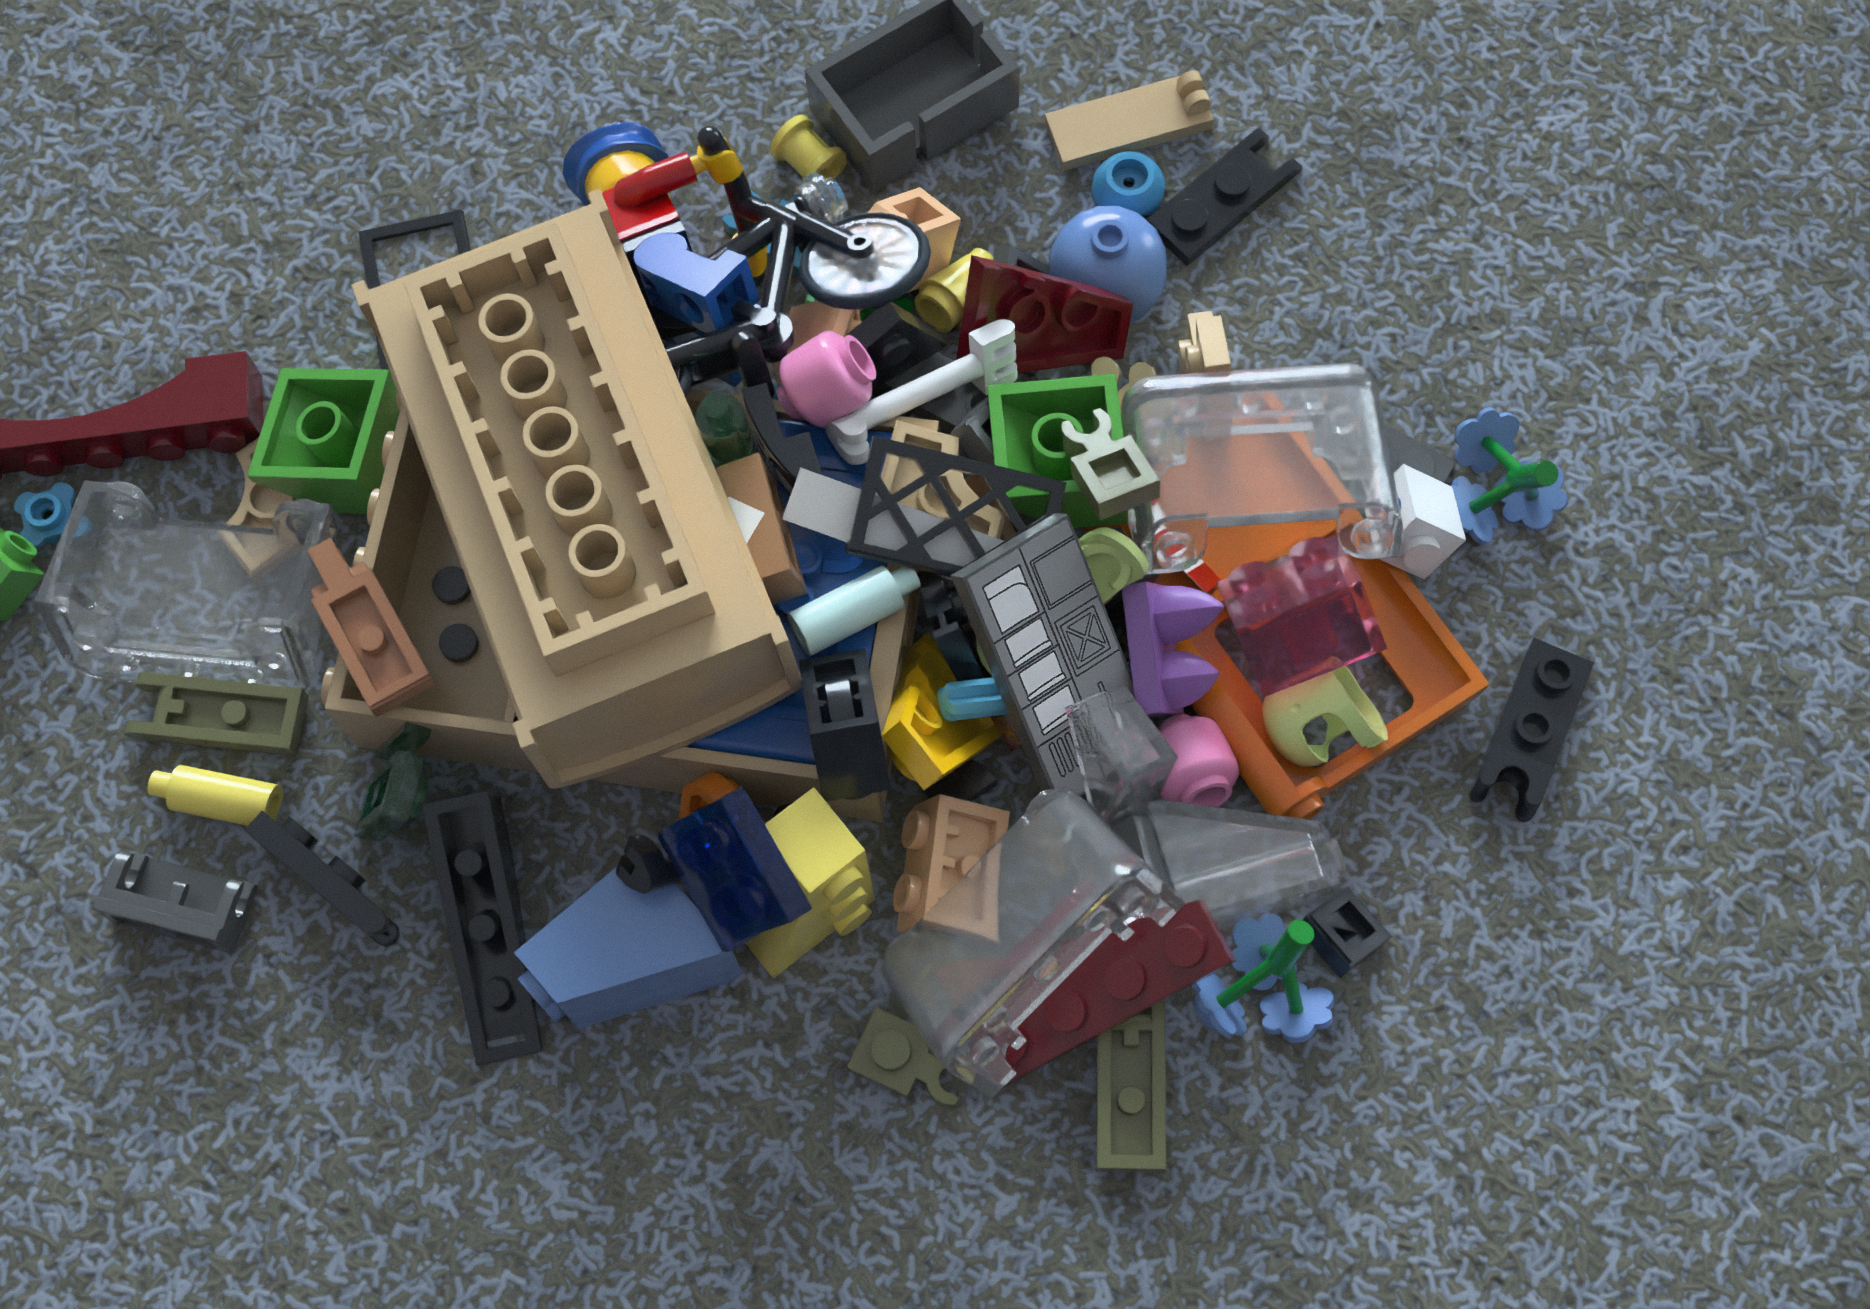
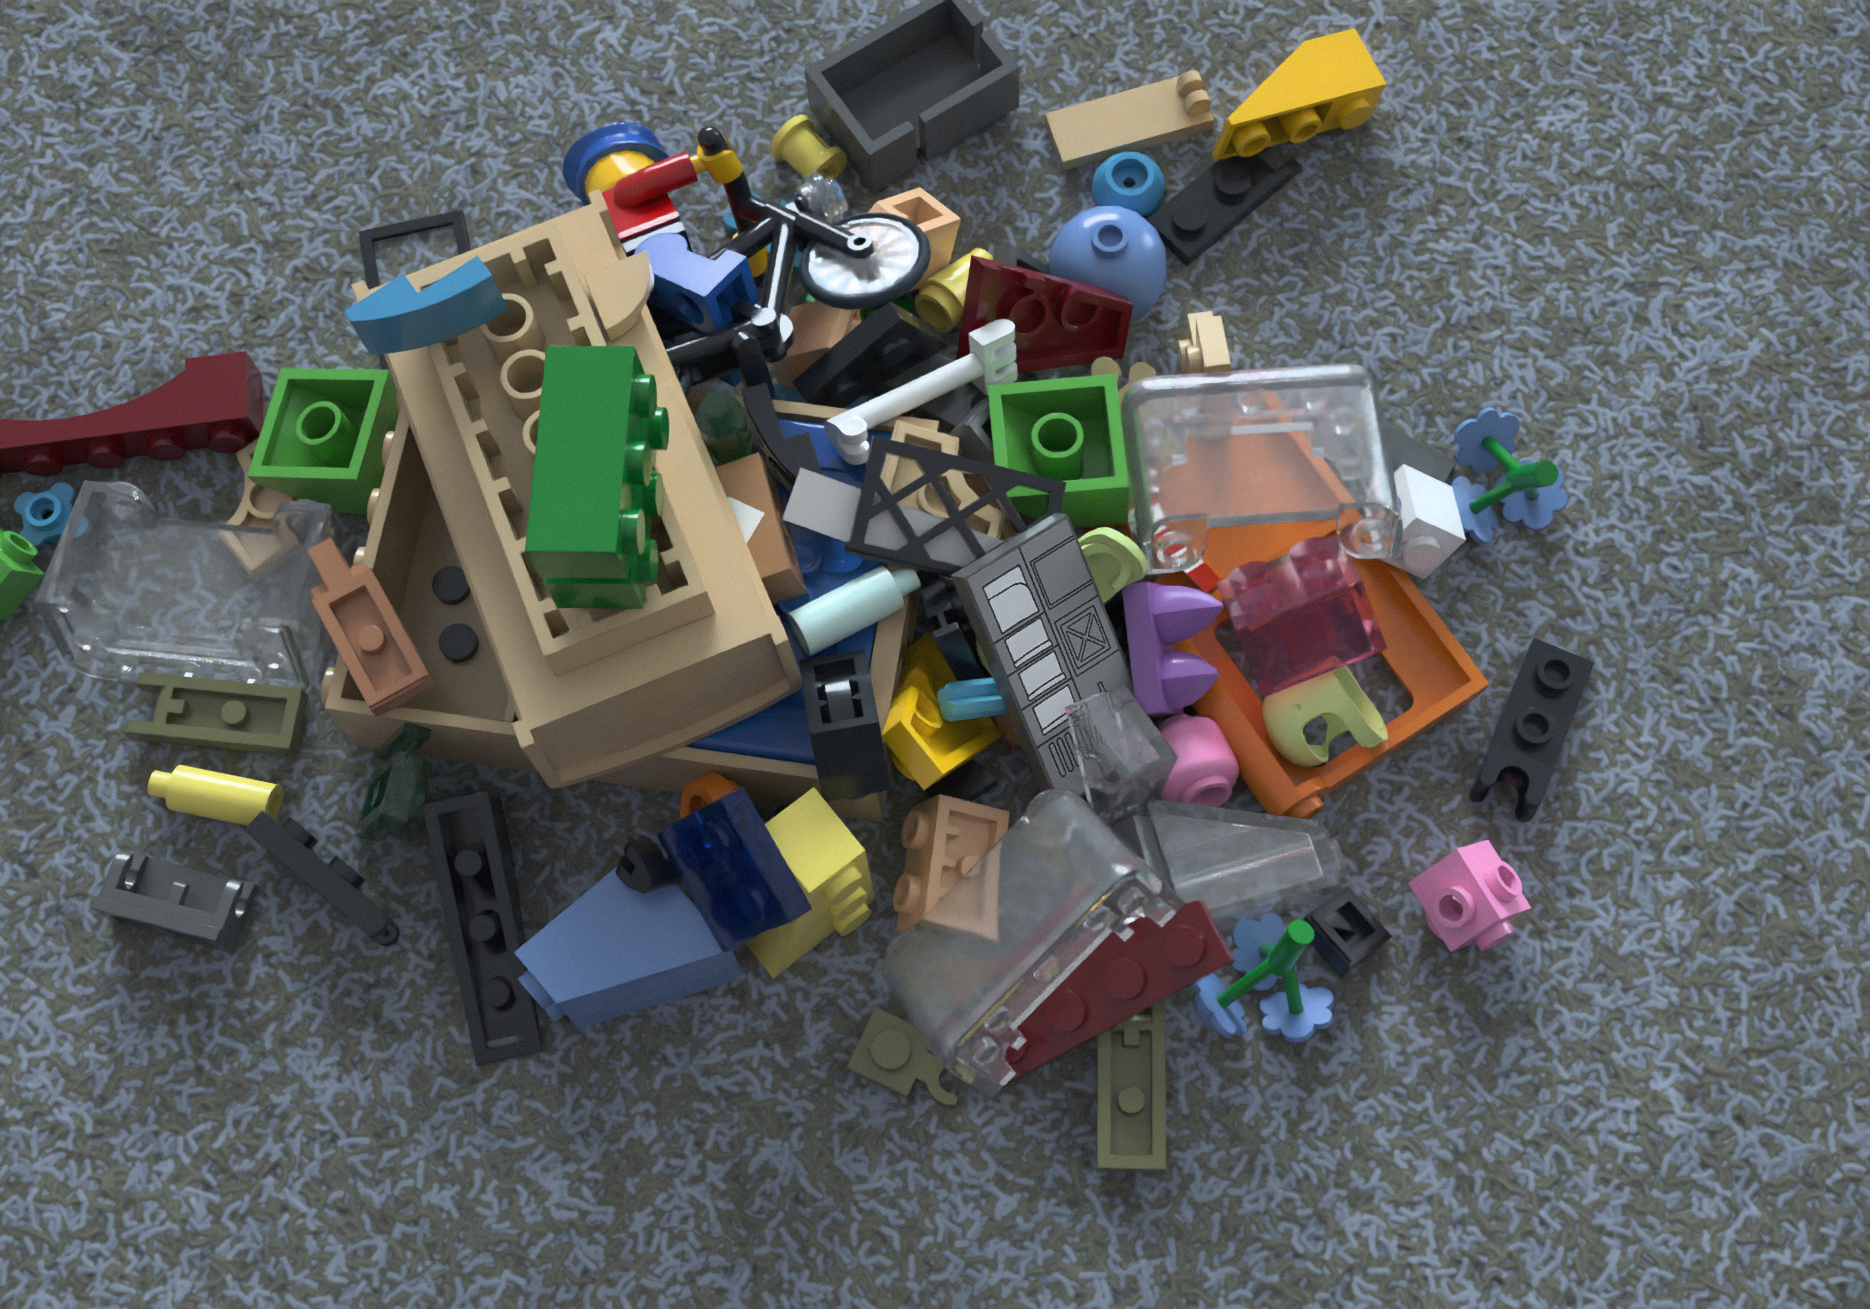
(405, 320): none -> dark azure slope
(596, 478): none -> green piece
(621, 292): none -> tan tile
(826, 379): bright pink head -> none
(1109, 472): plate -> none
(1315, 90): none -> yellow slope
(1471, 897): none -> bright pink brick

